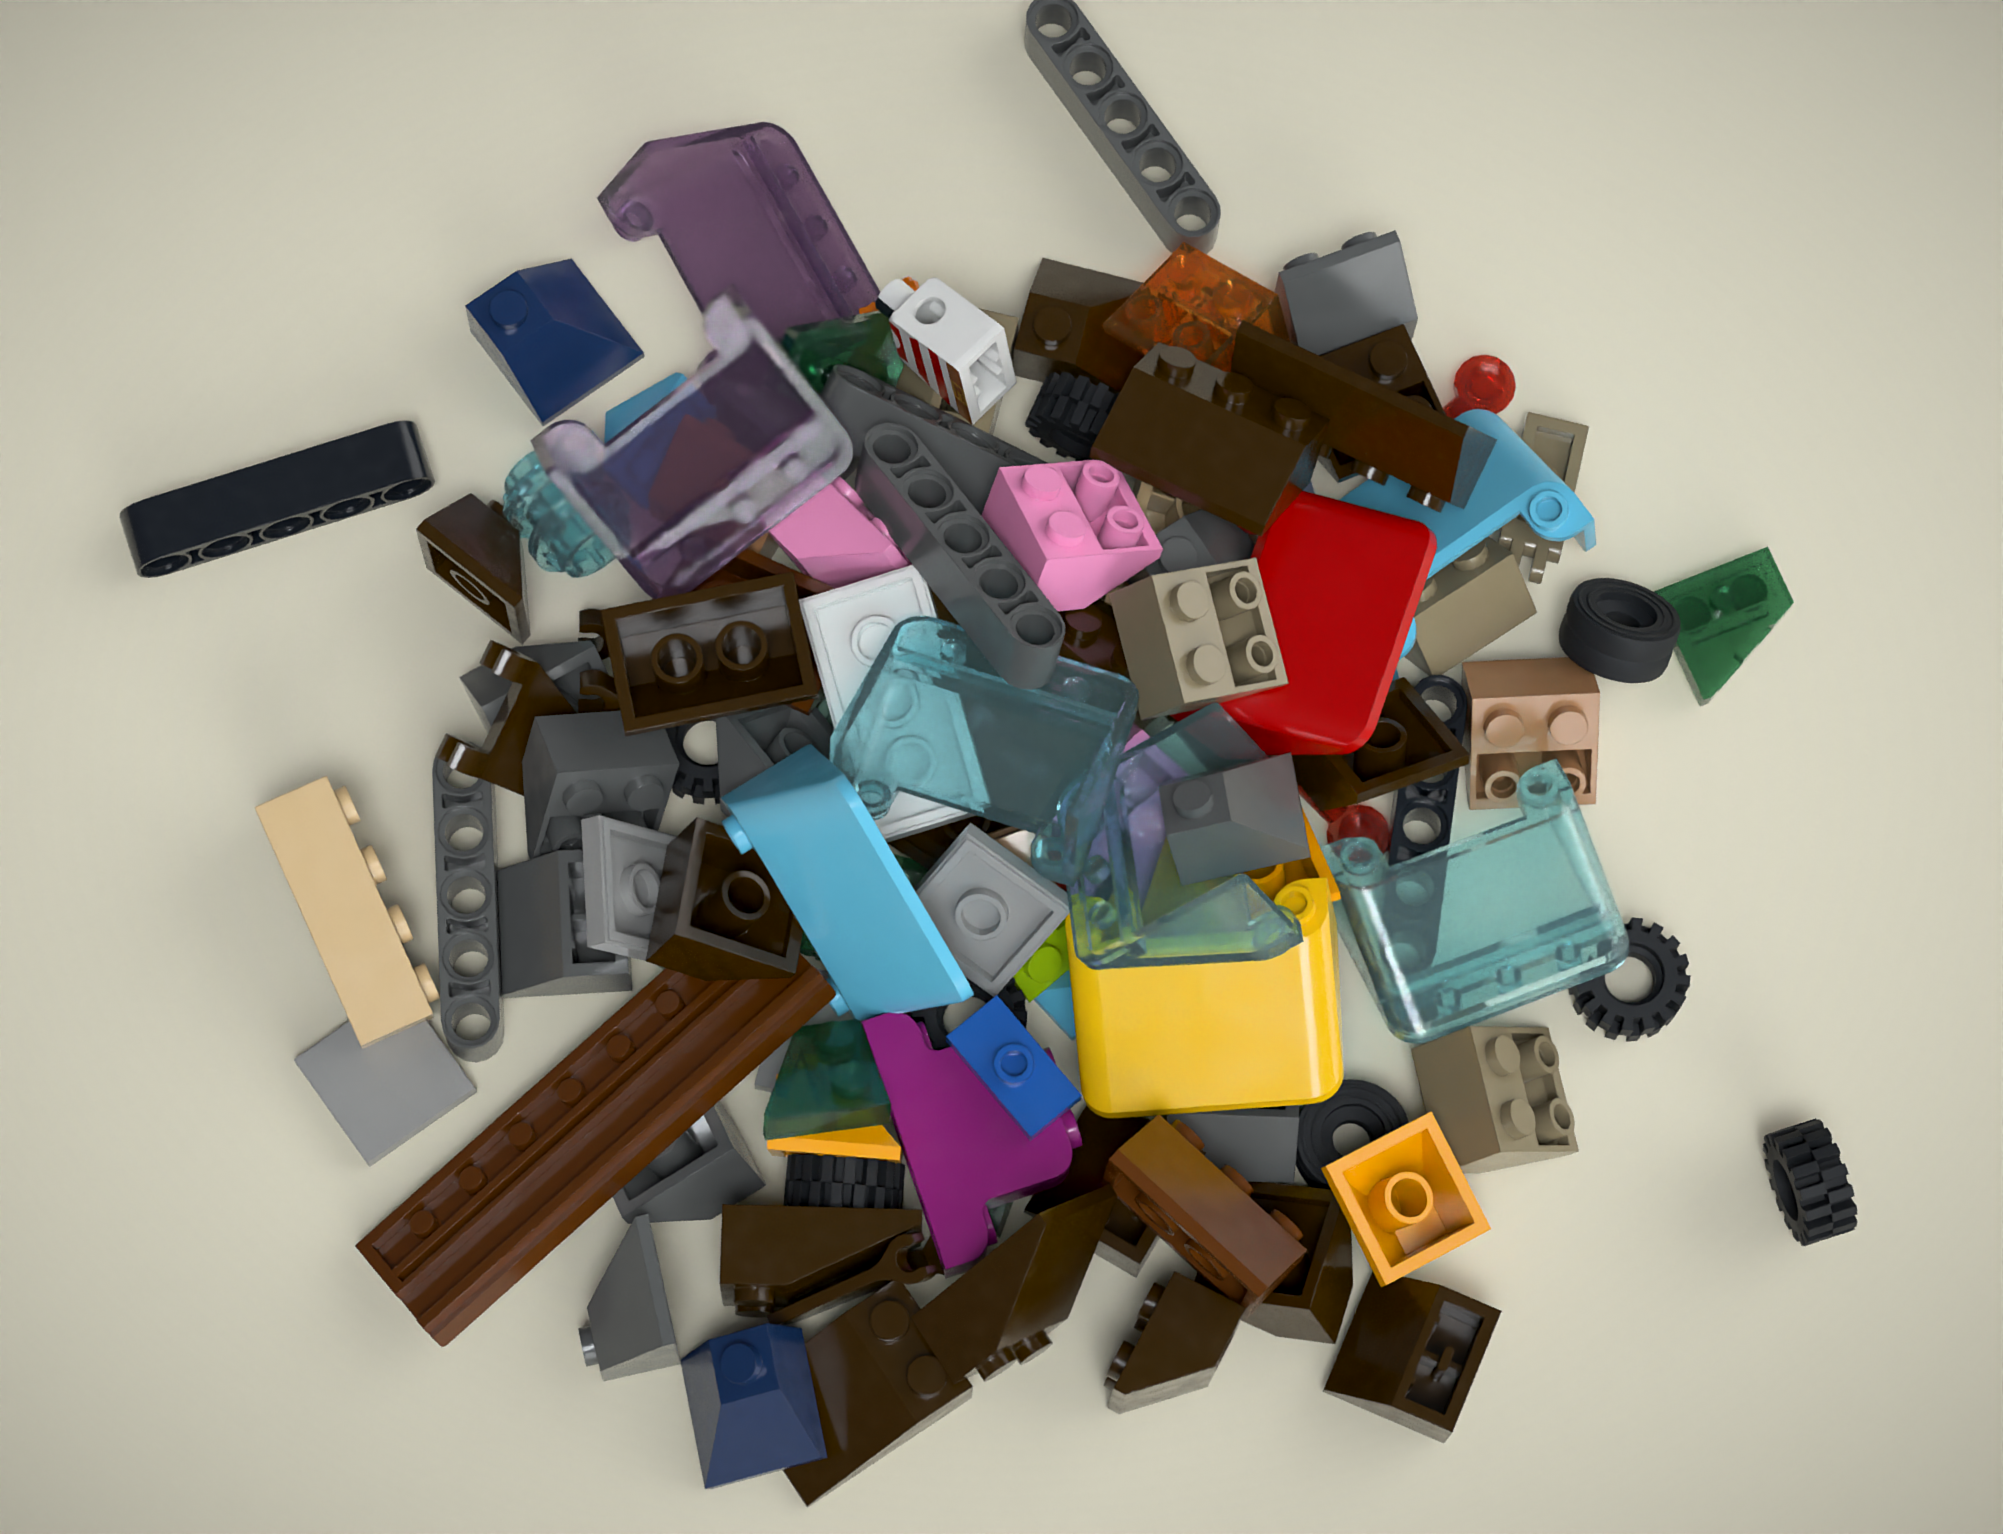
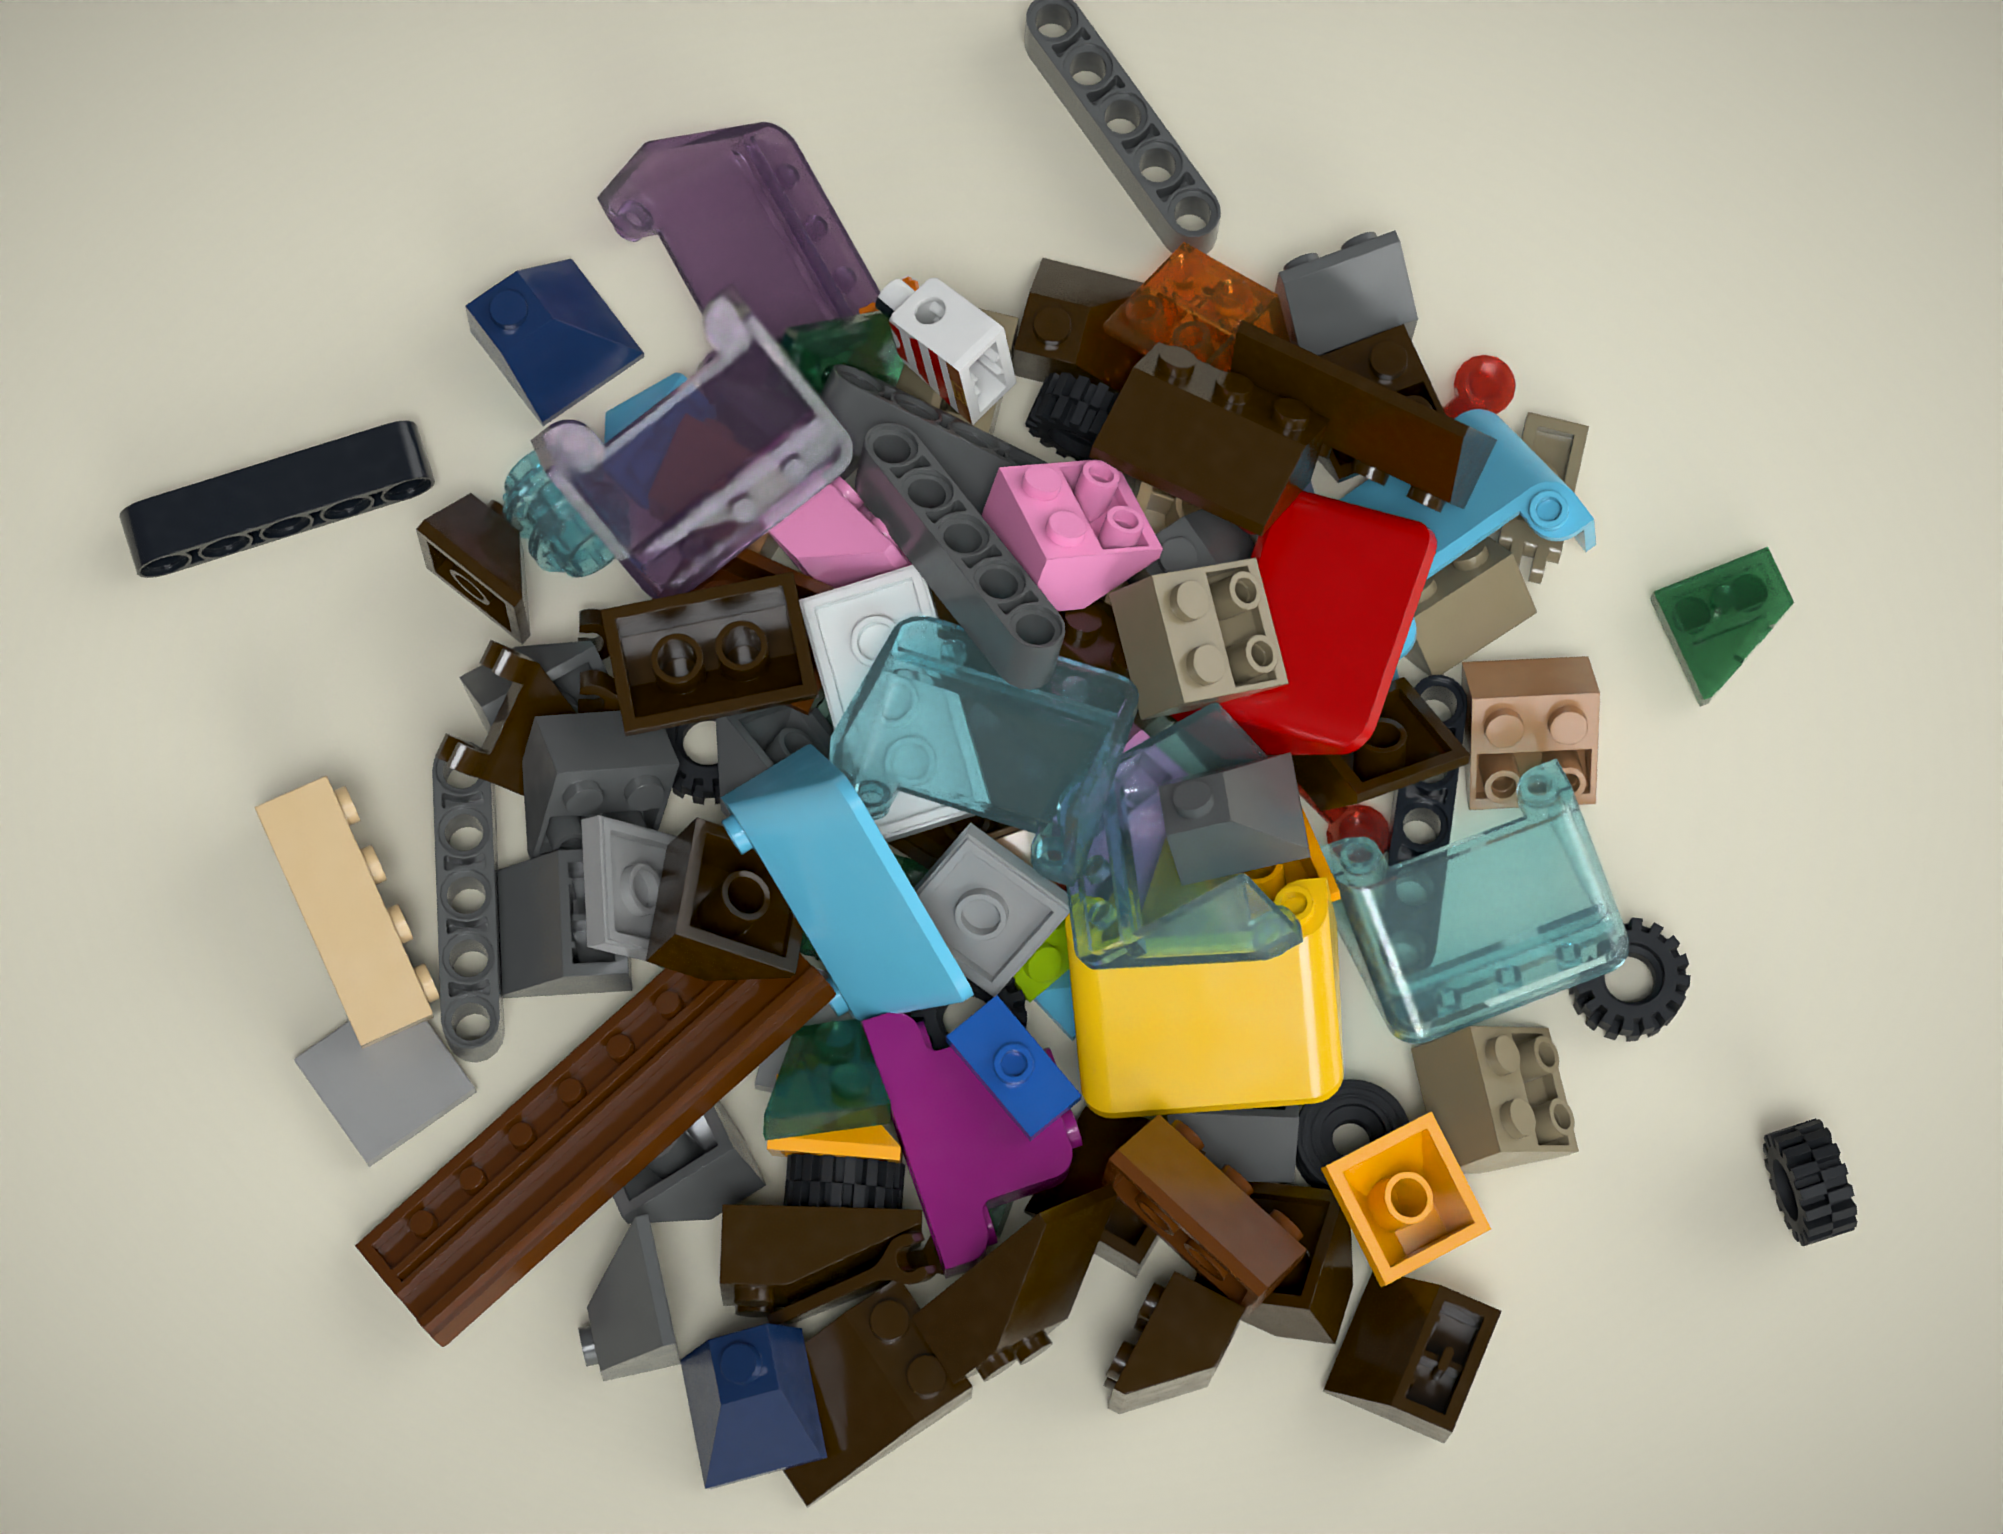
(1619, 630): black tyre -> none

